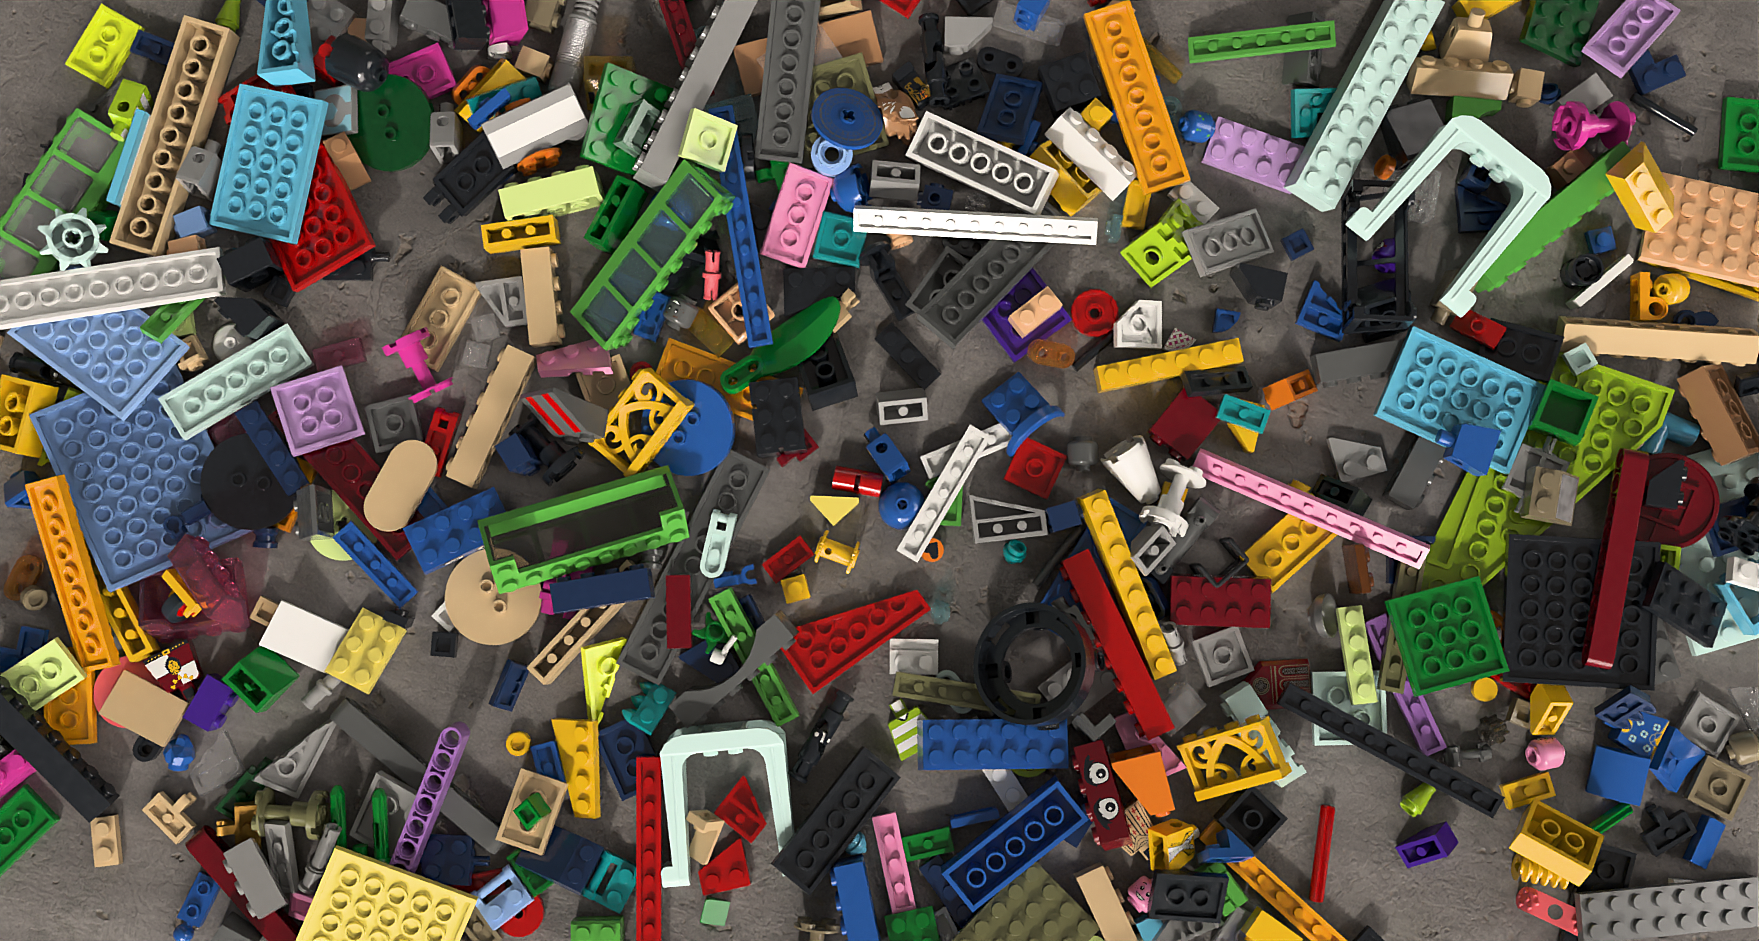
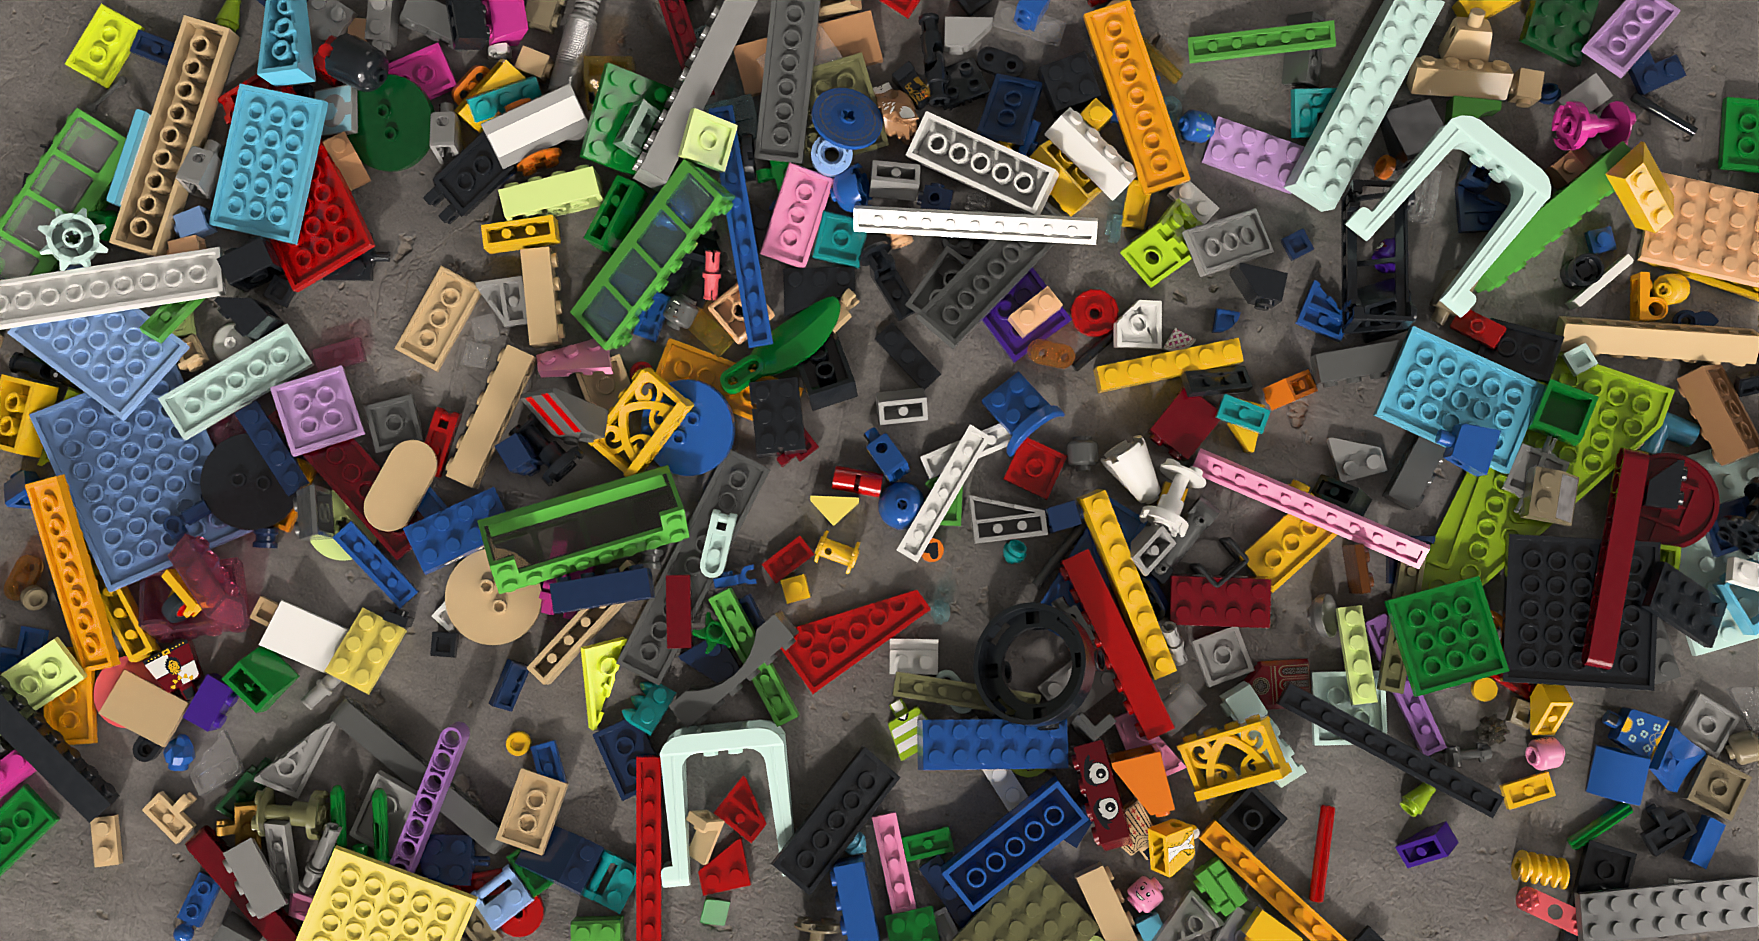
(127, 100): lime torso -> none
(413, 356): dark pink piece -> none
(489, 108): blue plate -> none
(532, 810): green slope -> none
(579, 756): yellow wing -> none
(718, 656): white hand -> none
(815, 745): black piece -> none
(974, 816): blue tile -> none
(1187, 896): black plate -> none
(1227, 850): blue slope -> none
(1429, 43): yellow hinge -> none
(1557, 842): yellow brick -> none
(1625, 706): dark blue plate -> none

